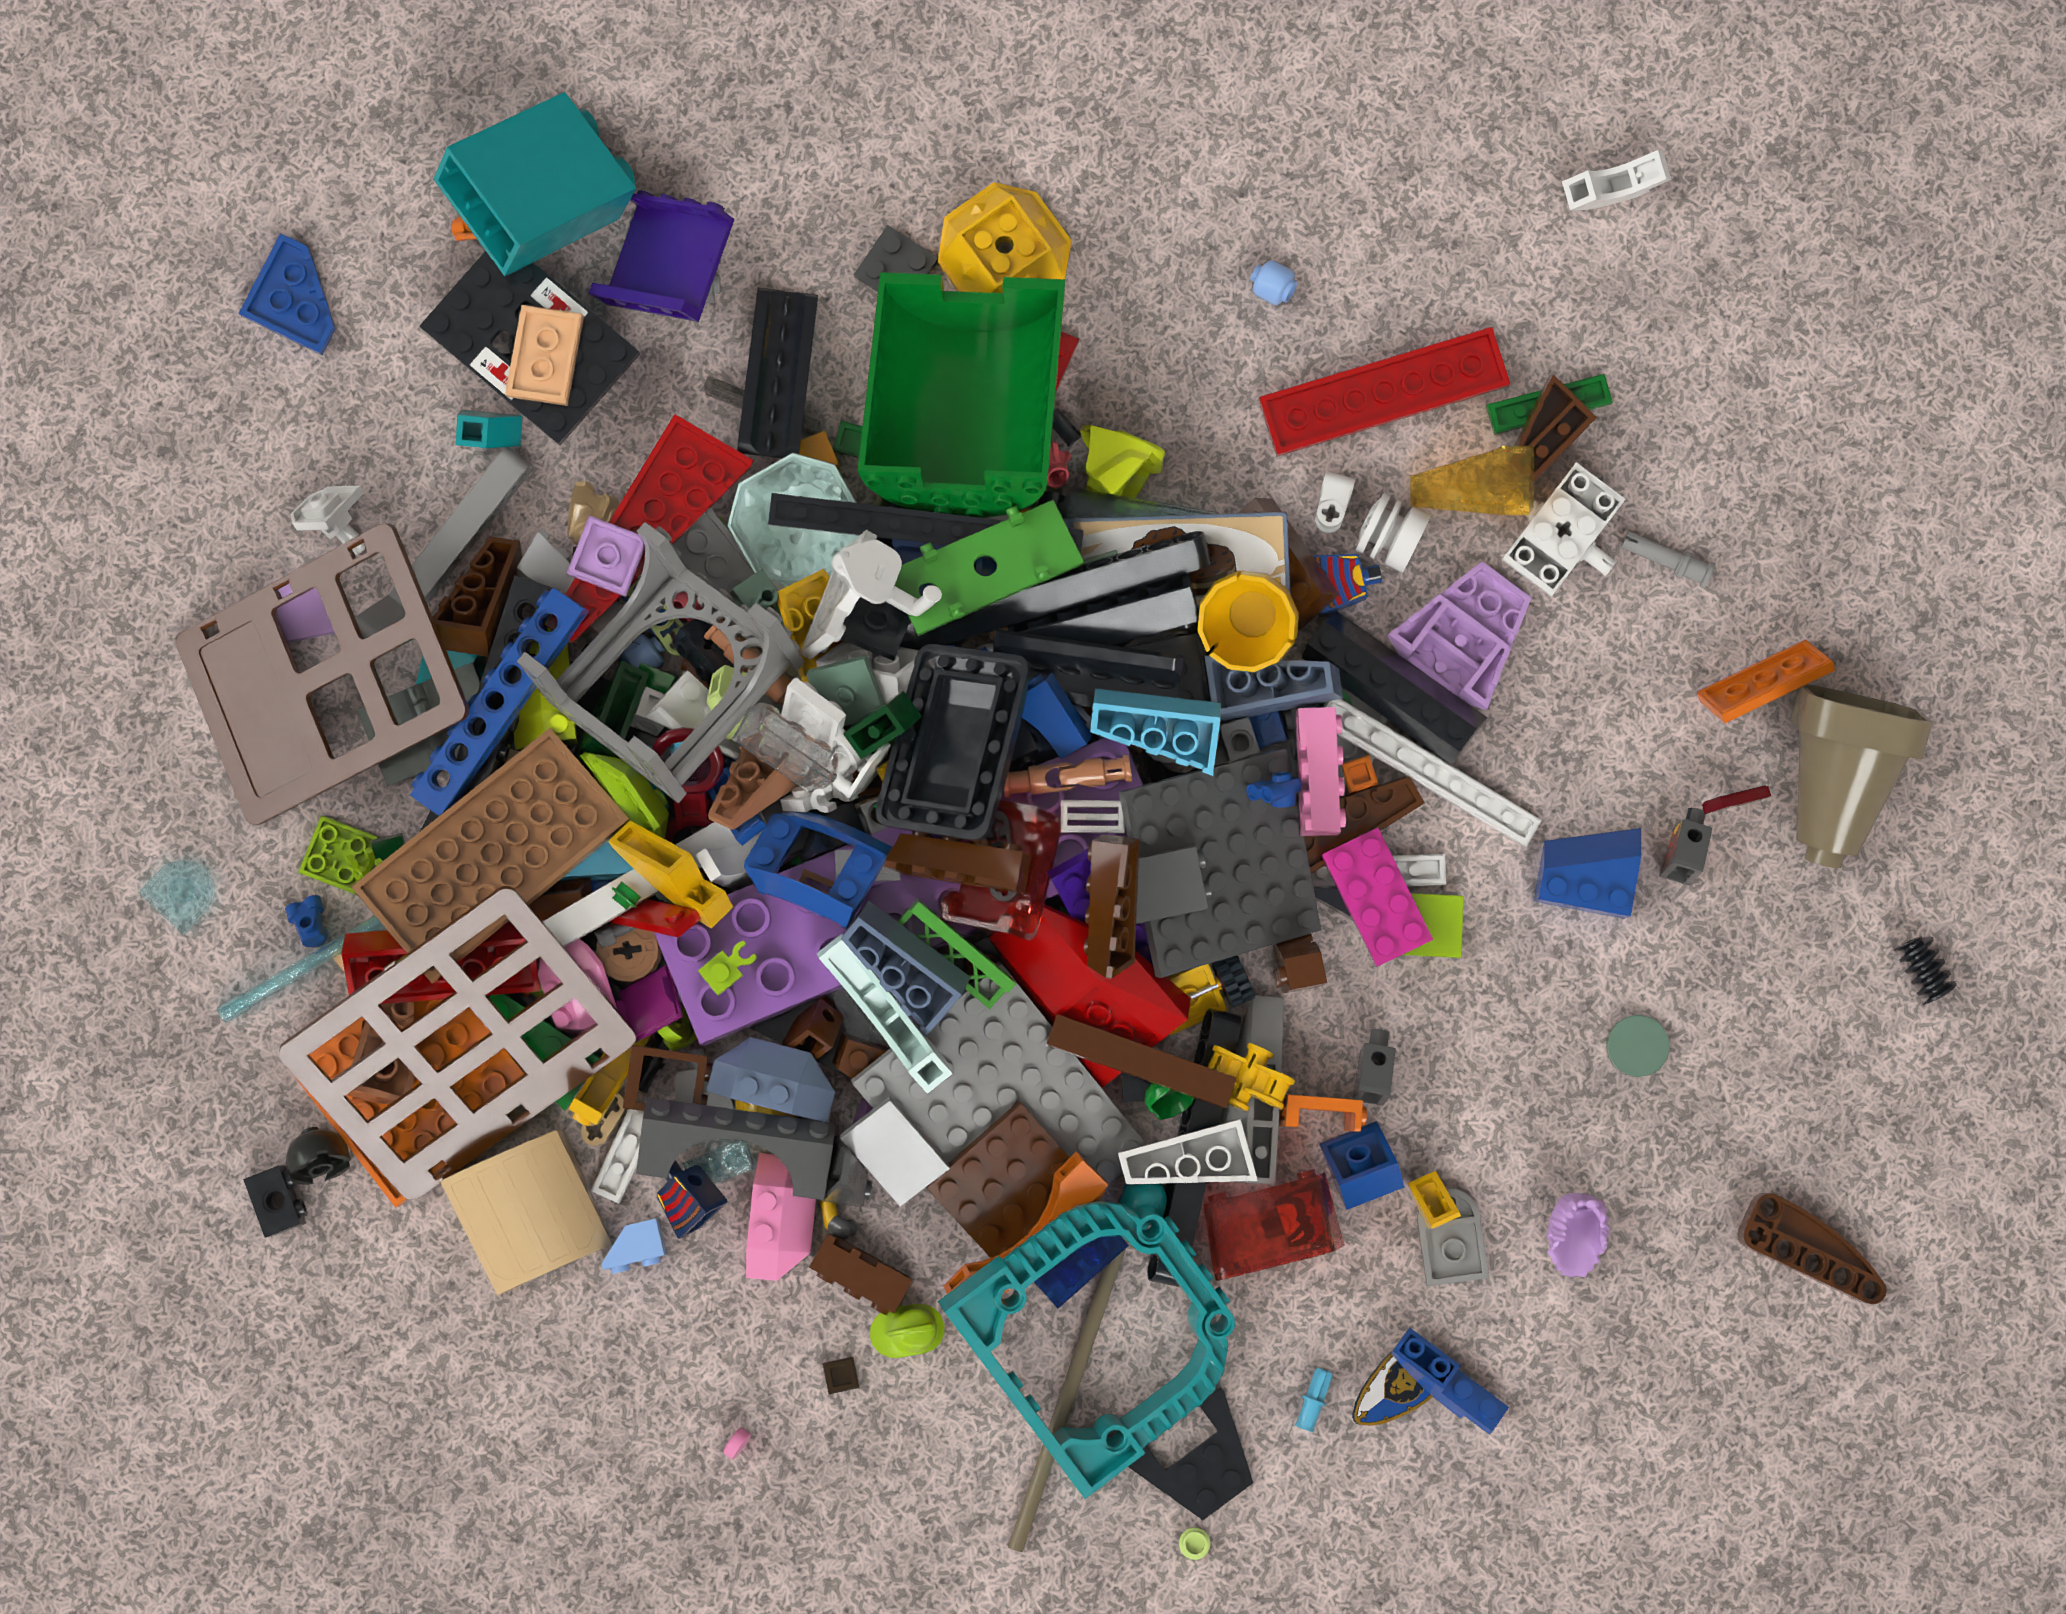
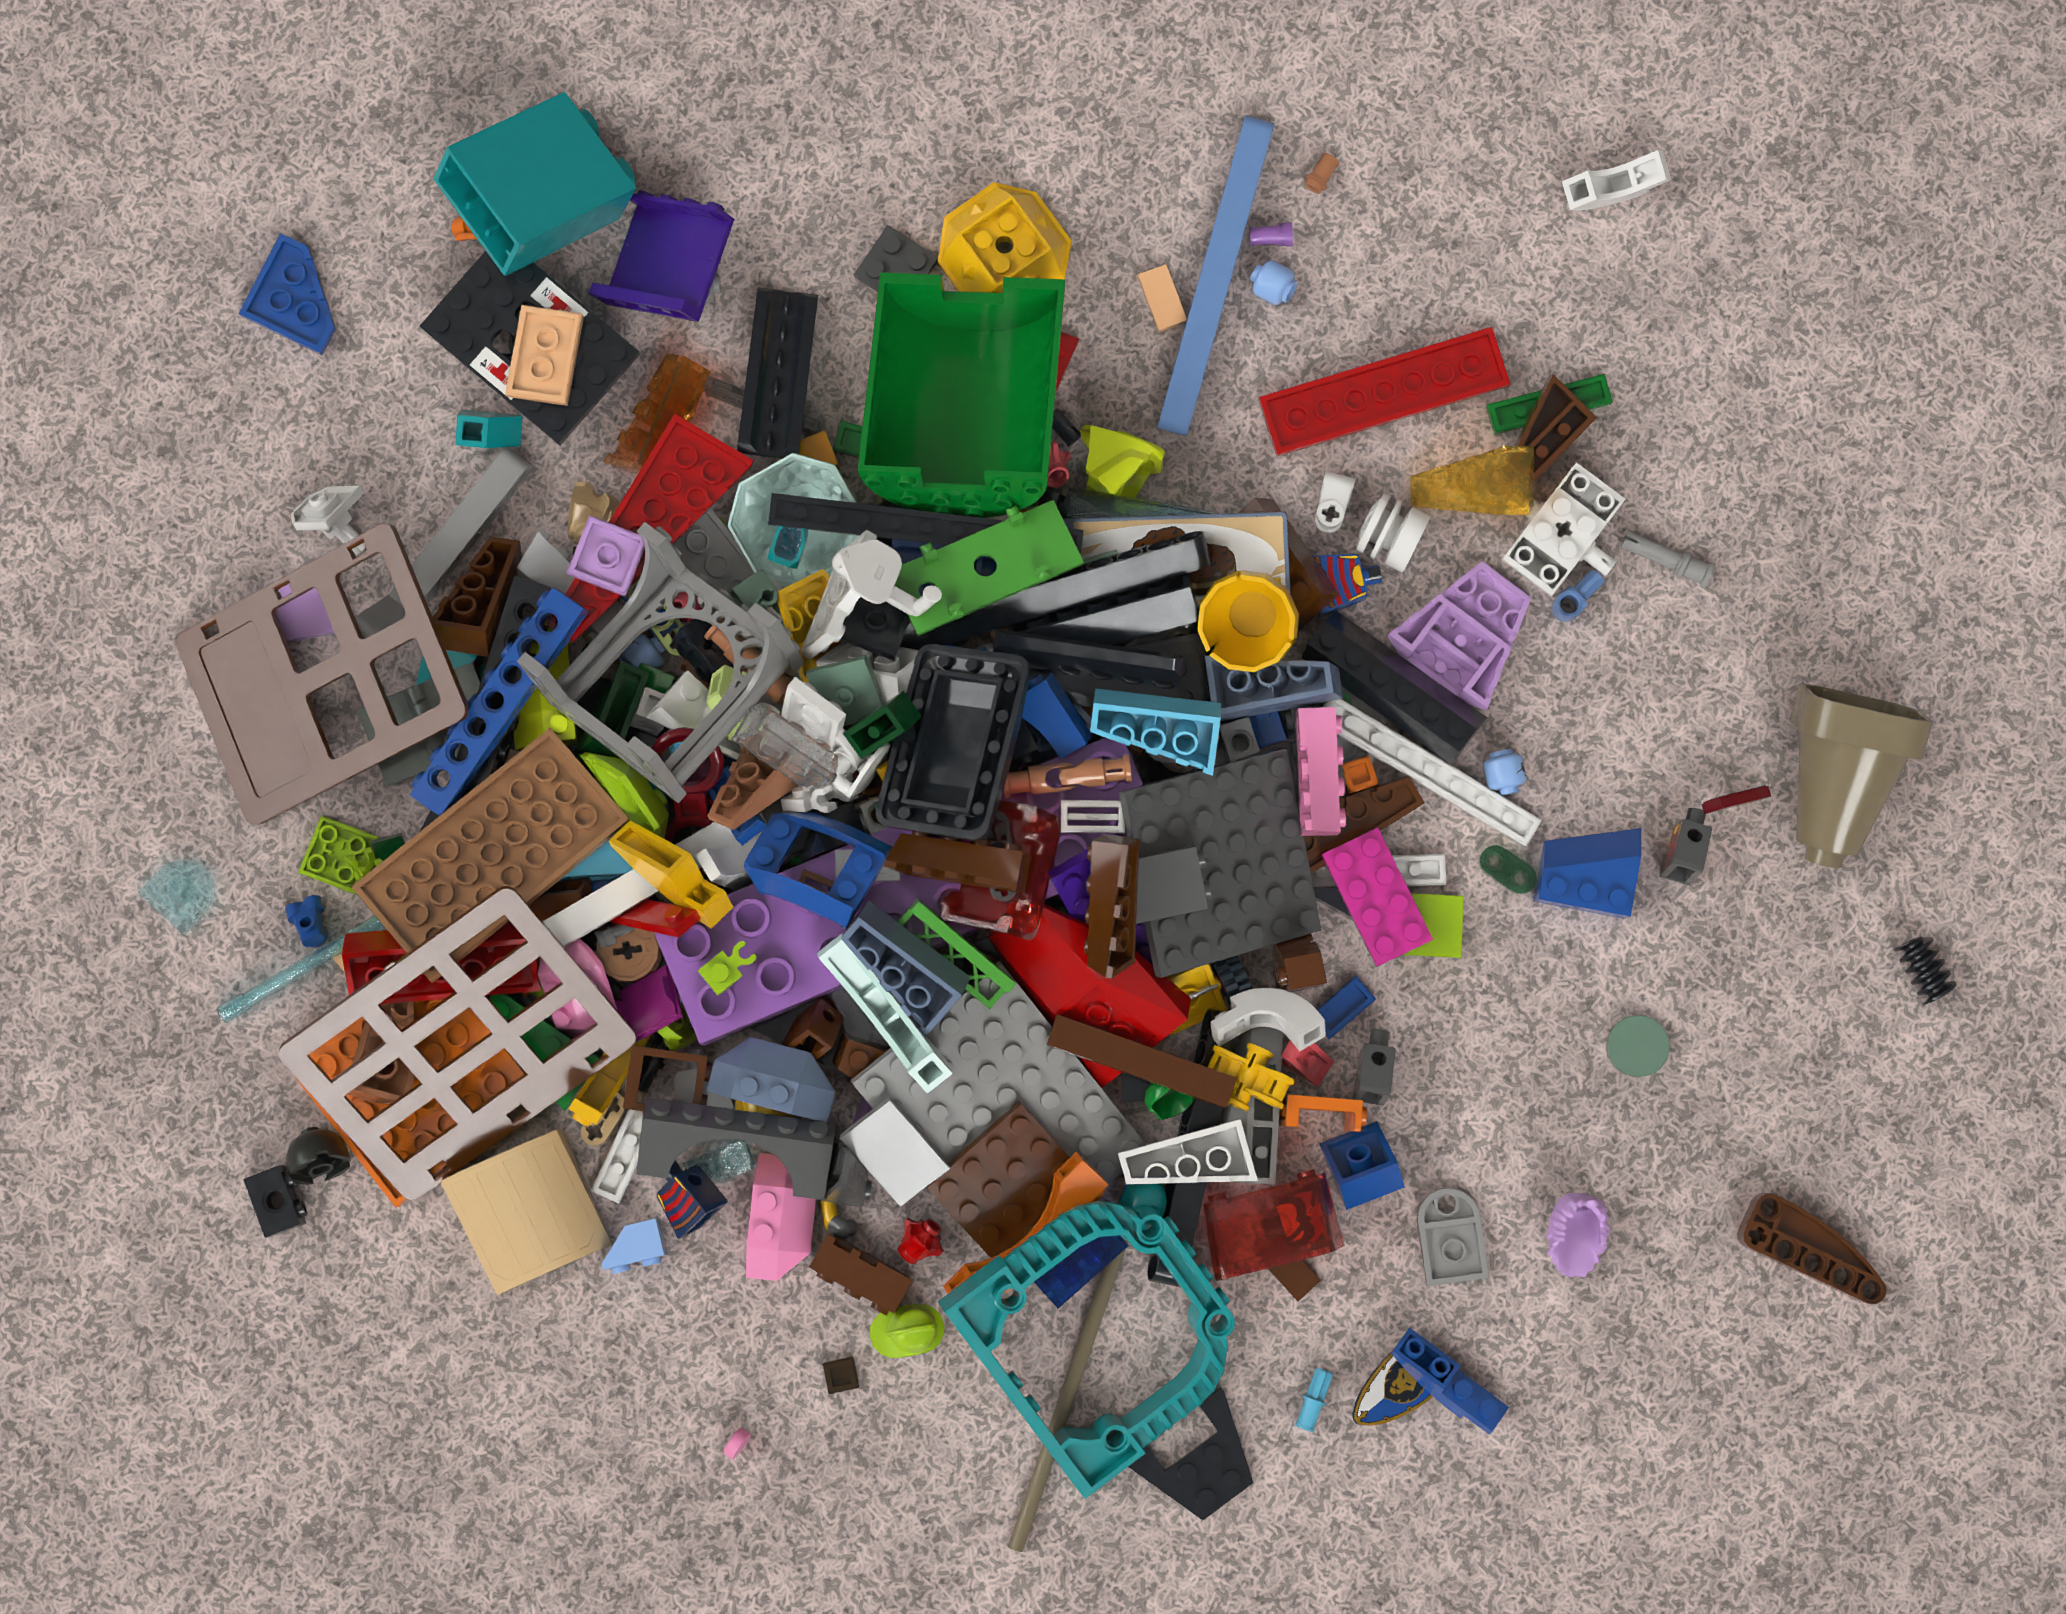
(625, 896): green plate -> none
(672, 391): none -> clear orange wedge
(788, 546): none -> rock
(920, 1240): none -> red rock
(1162, 298): none -> light nougat tile
(1194, 1543): yellowish green plate -> none
(1215, 275): none -> medium blue beam
(1270, 235): none -> medium lavender pin
(1270, 1009): none -> white arch
(1278, 791): blue plate -> none
(1296, 1278): none -> reddish brown tile
(1309, 1063): none -> coral slope
(1322, 172): none -> nougat pin
(1345, 1006): none -> blue tile
(1433, 1200): yellow slope -> none
(1505, 771): none -> light blue head
(1508, 867): none -> clear green plate
(1578, 595): none -> medium blue axle
(1765, 681): orange tile -> none

